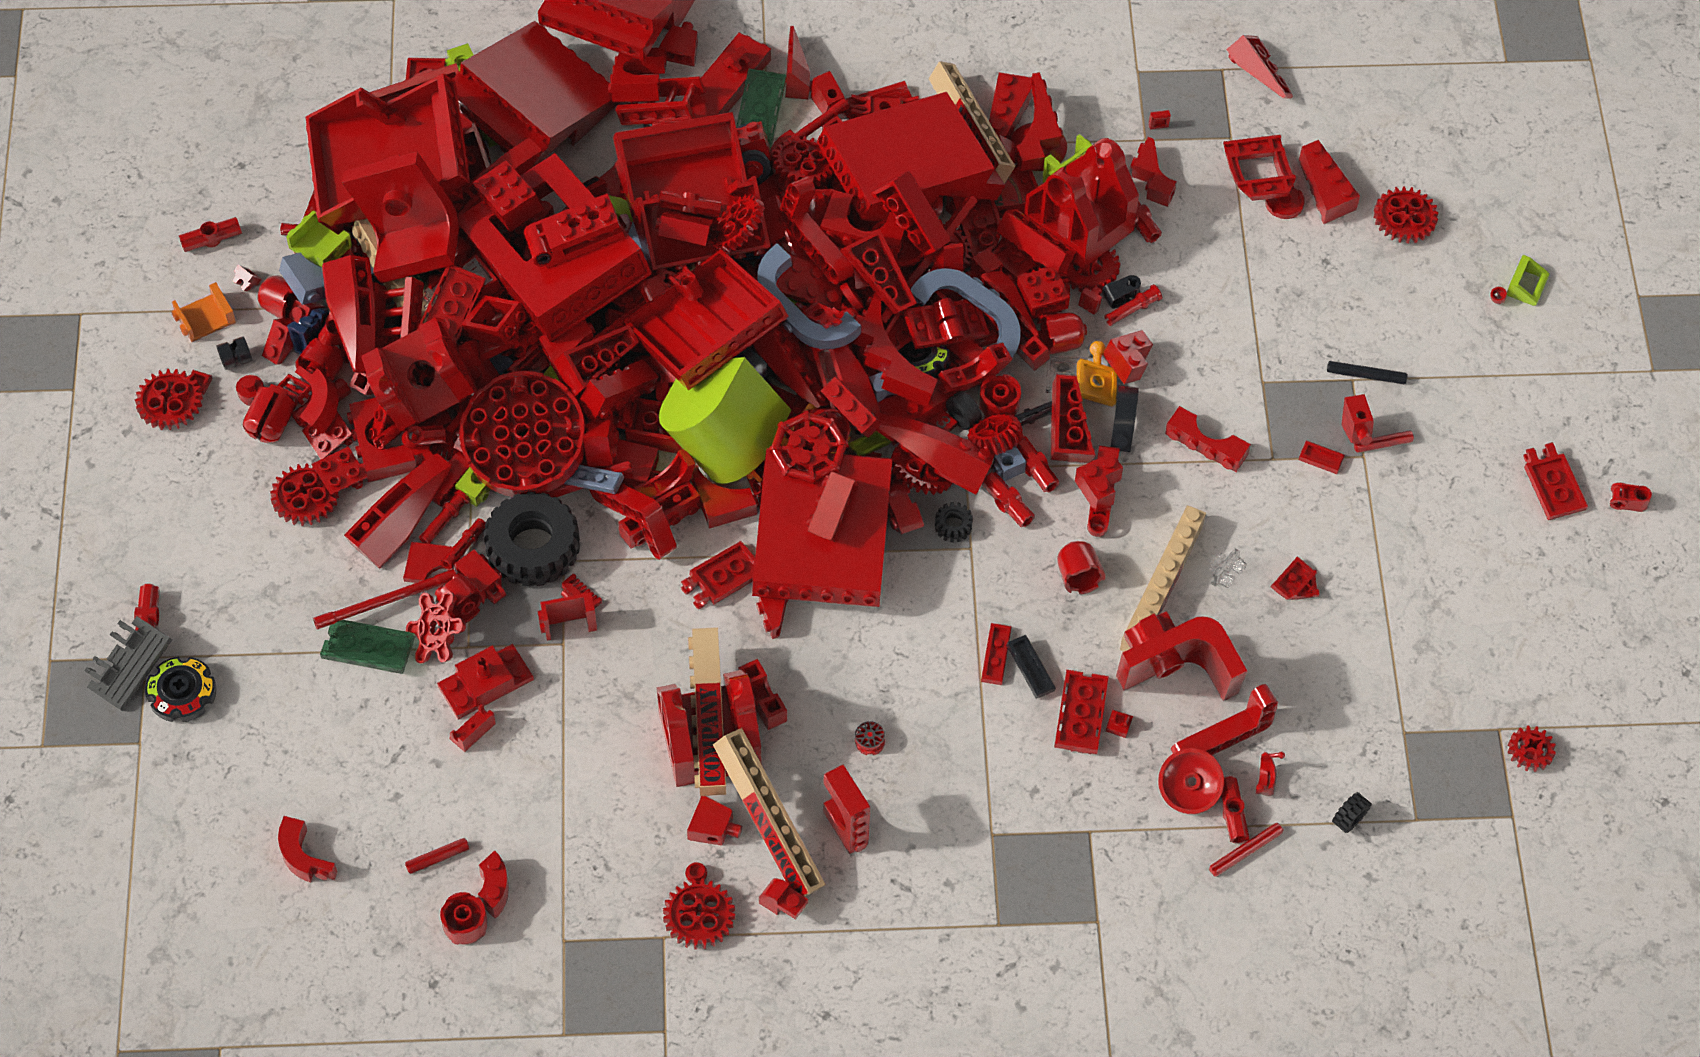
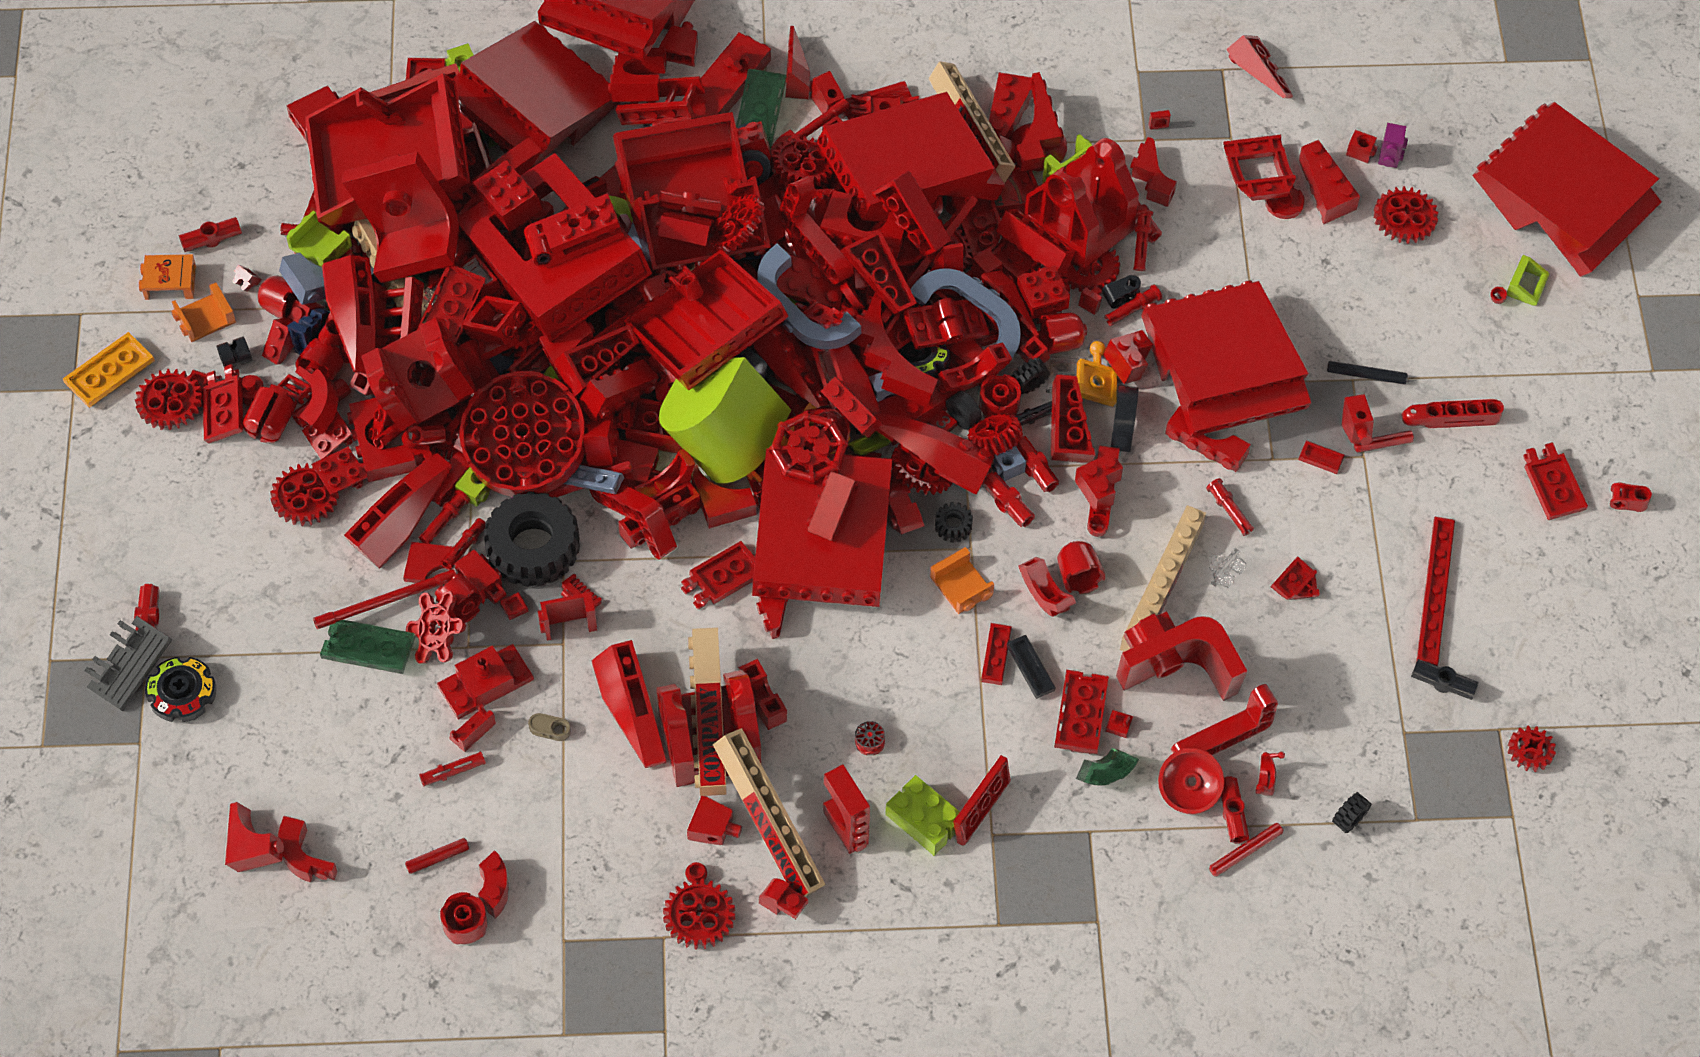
(108, 369): none -> light orange plate
(168, 273): none -> orange panel
(222, 405): none -> red tile
(246, 847): none -> red arch
(306, 105): none -> red panel
(427, 777): none -> red pin
(514, 606): none -> red tile
(544, 725): none -> dark tan piece
(628, 700): none -> red wedge
(923, 814): none -> lime piece
(961, 581): none -> orange panel
(982, 800): none -> red tile
(1031, 375): none -> black tyre
(1043, 587): none -> red arch
(1108, 769): none -> clear green brick
(1143, 230): none -> red pin
(1225, 499): none -> red pin
(1226, 357): none -> red panel
(1362, 146): none -> red brick
(1393, 145): none -> magenta brick
(1435, 590): none -> red tile
(1456, 683): none -> black piece
(1461, 411): none -> red piece
(1569, 183): none -> red panel

